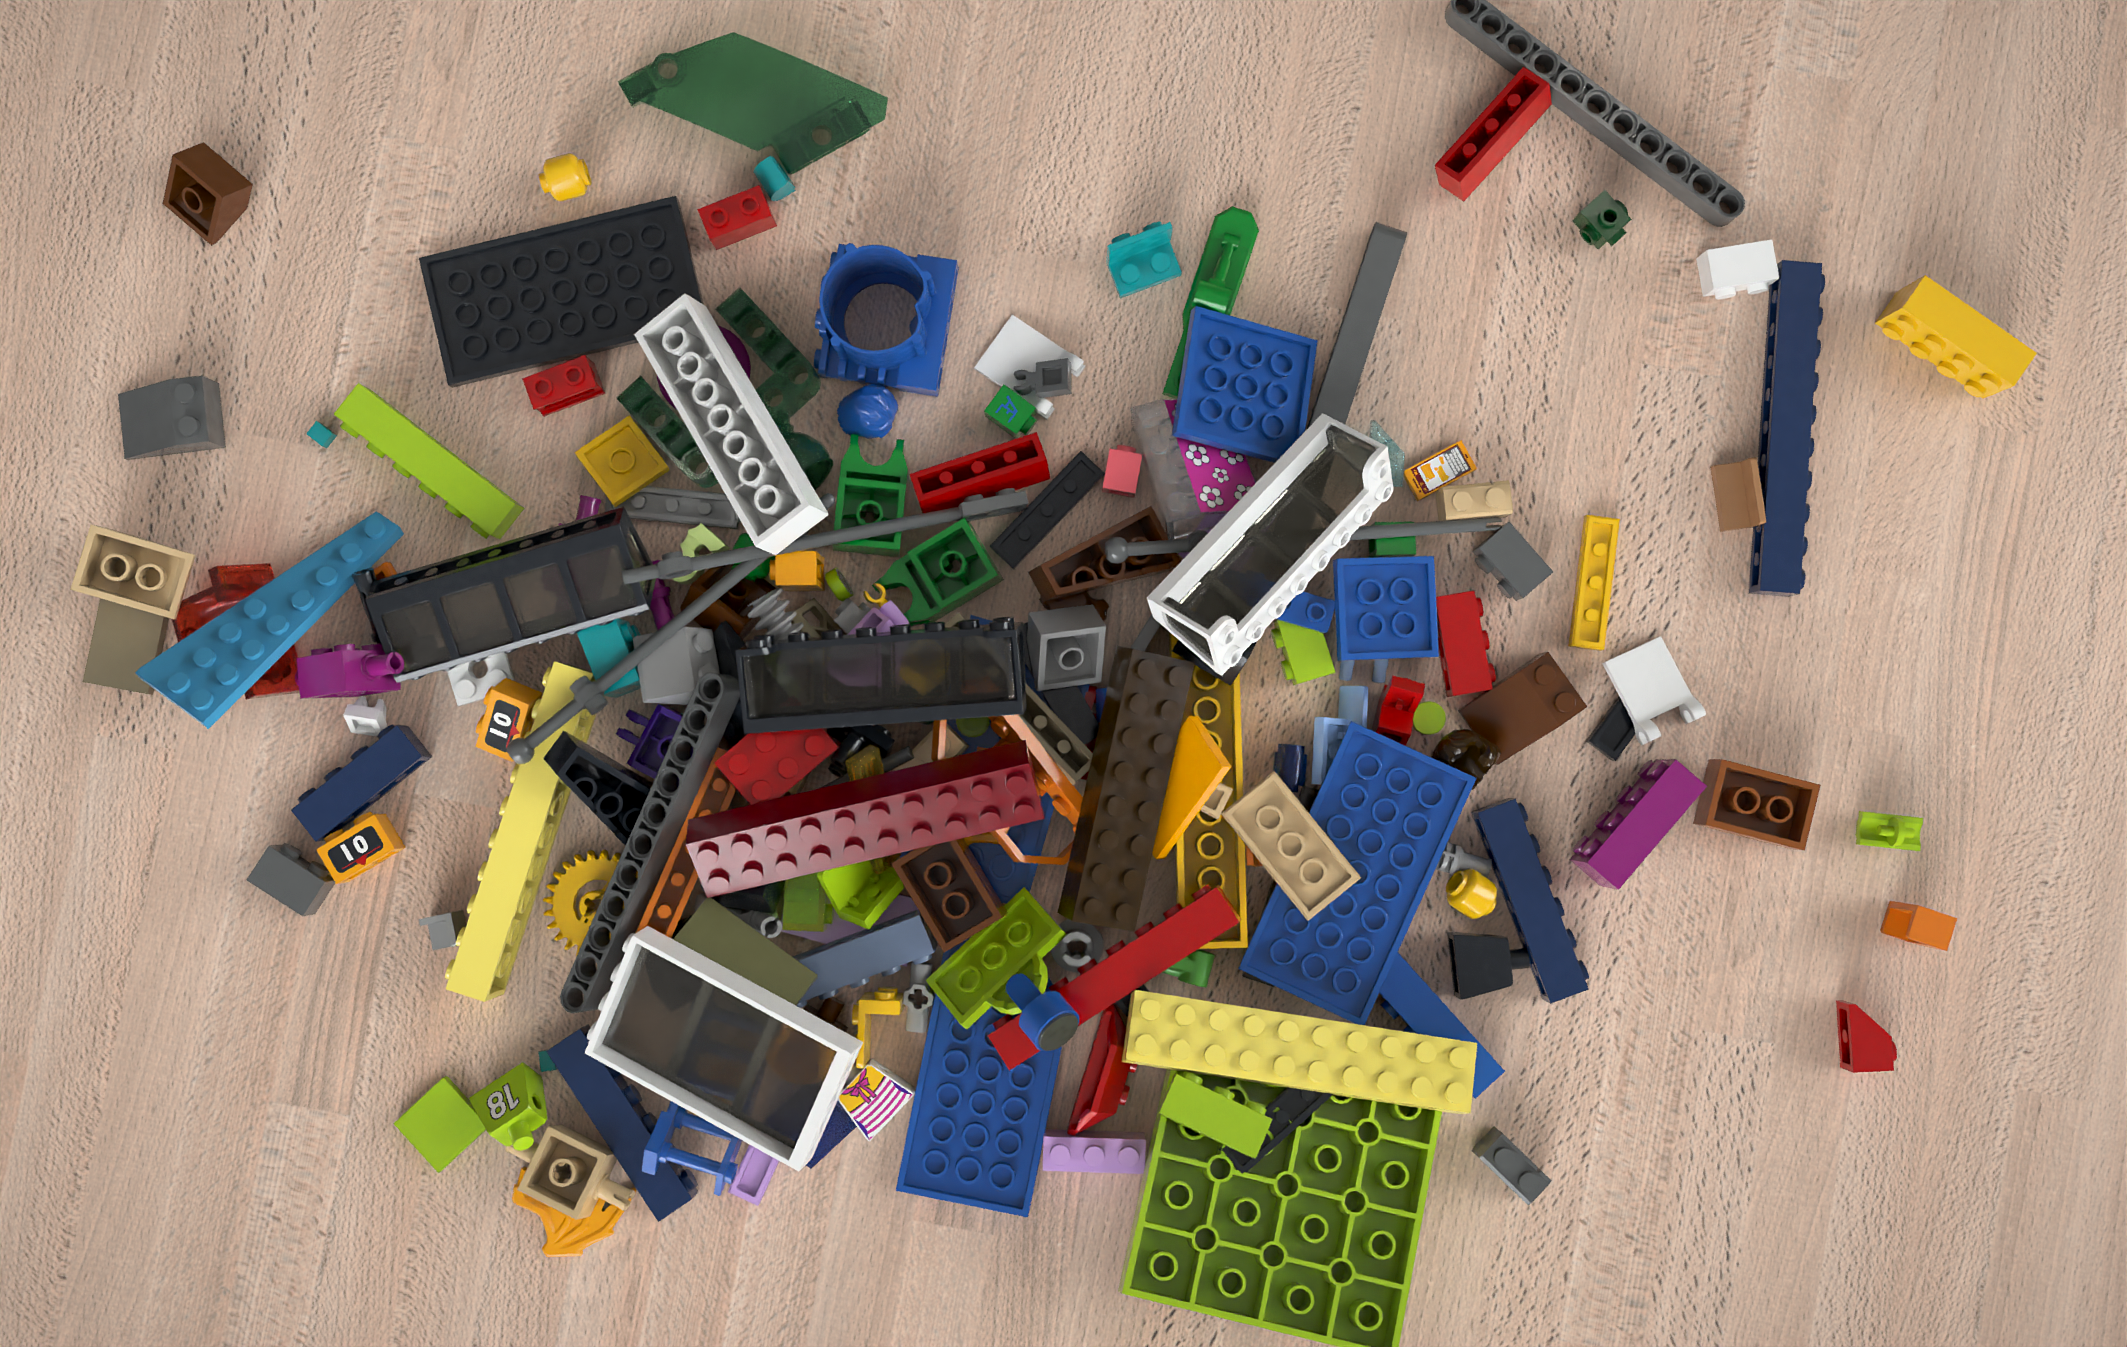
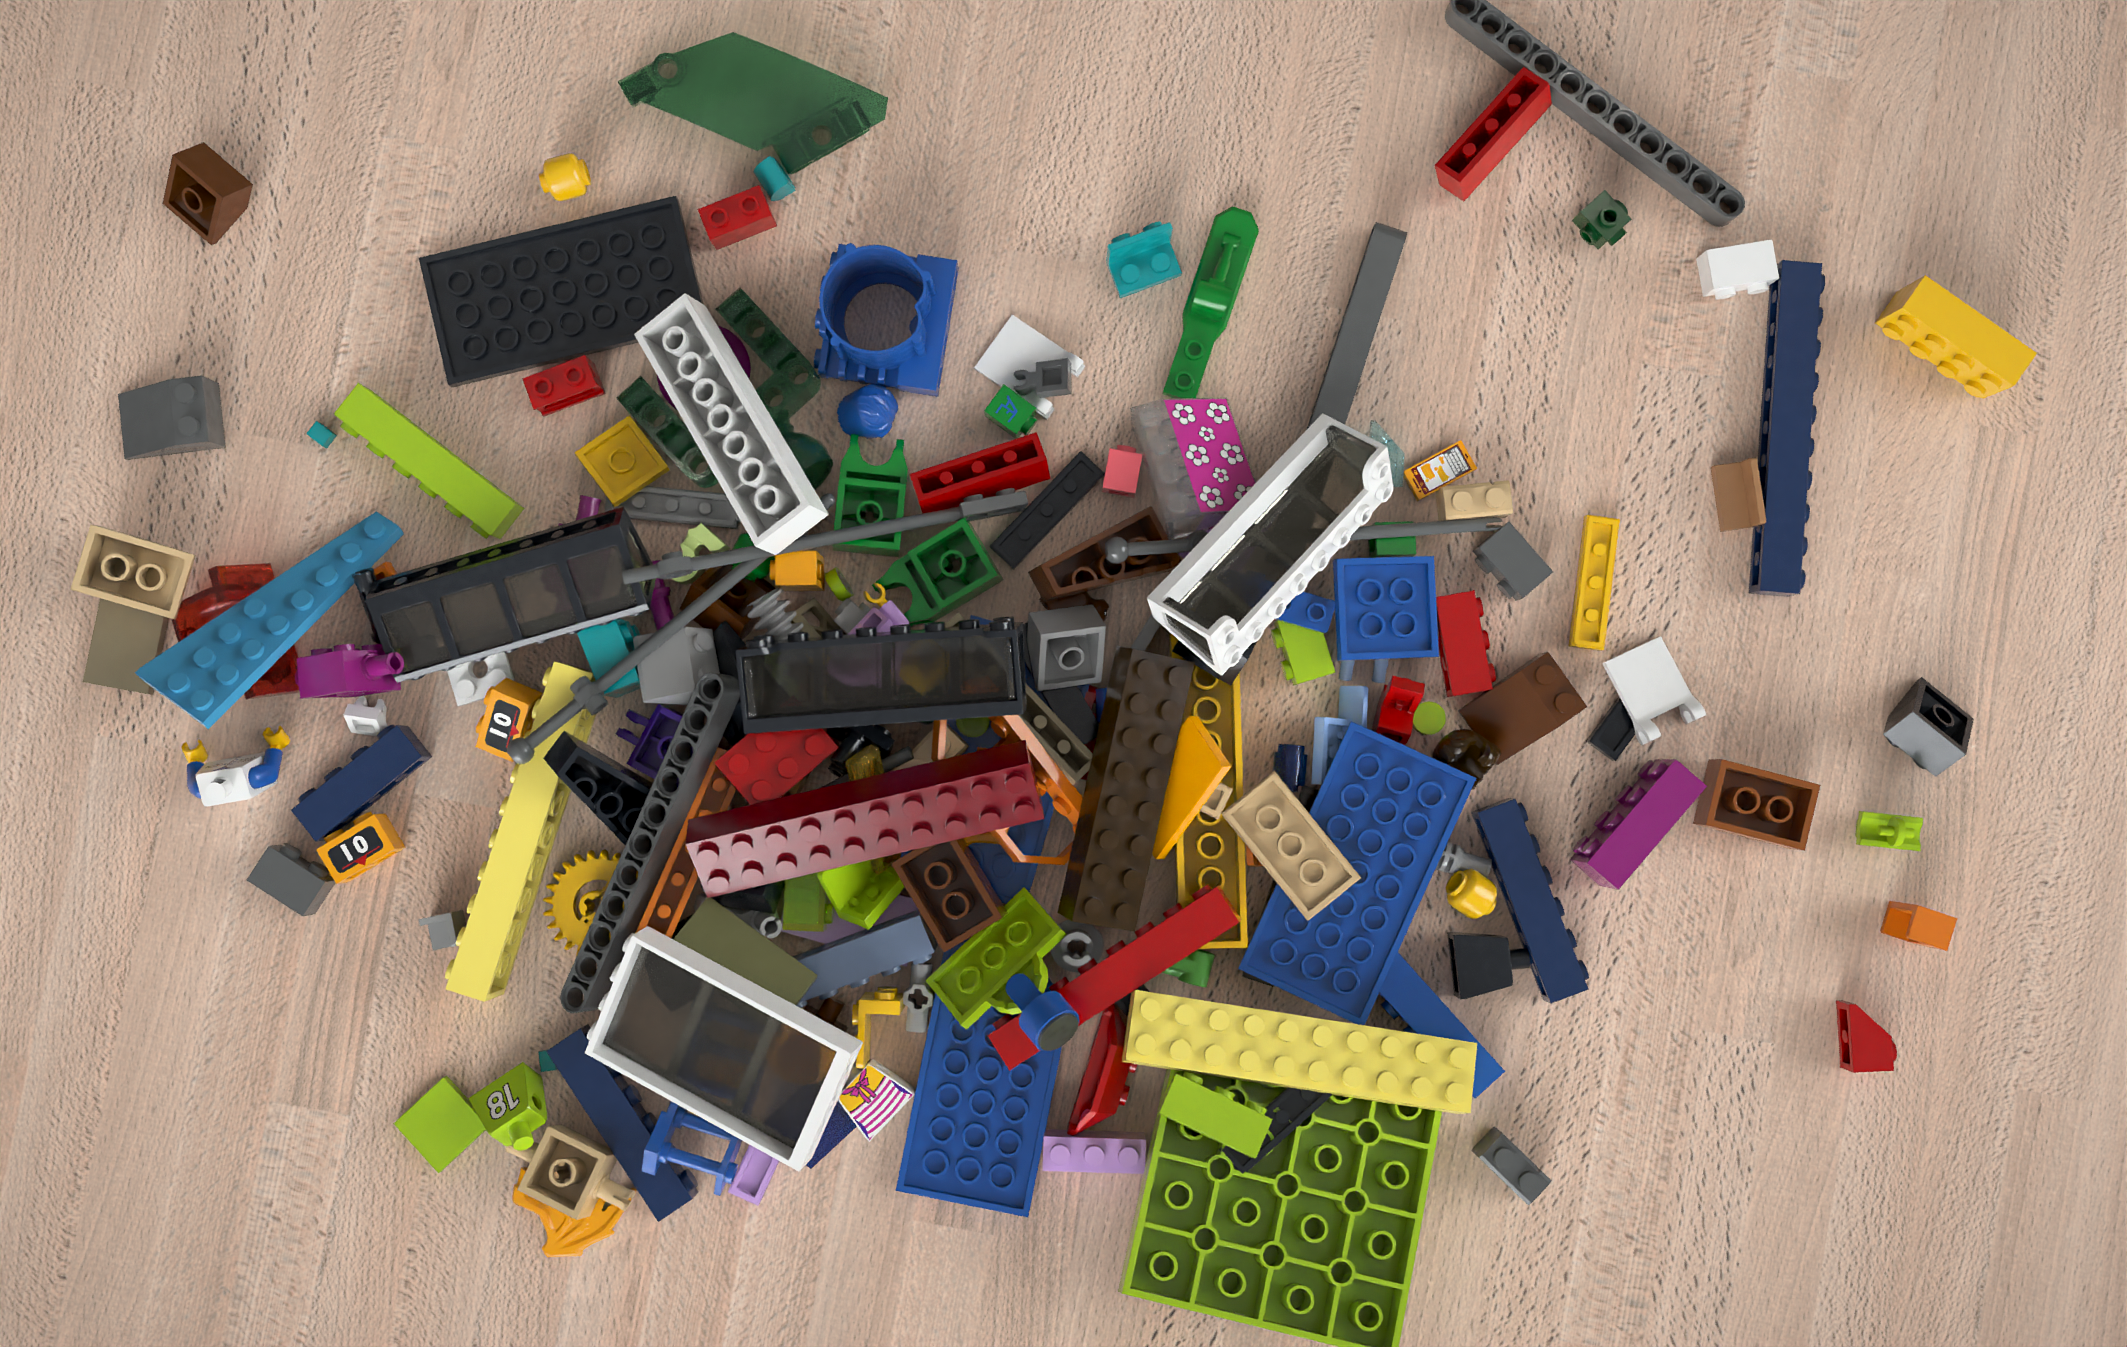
(234, 777): none -> torso
(1243, 385): blue plate -> none
(1929, 728): none -> black slope

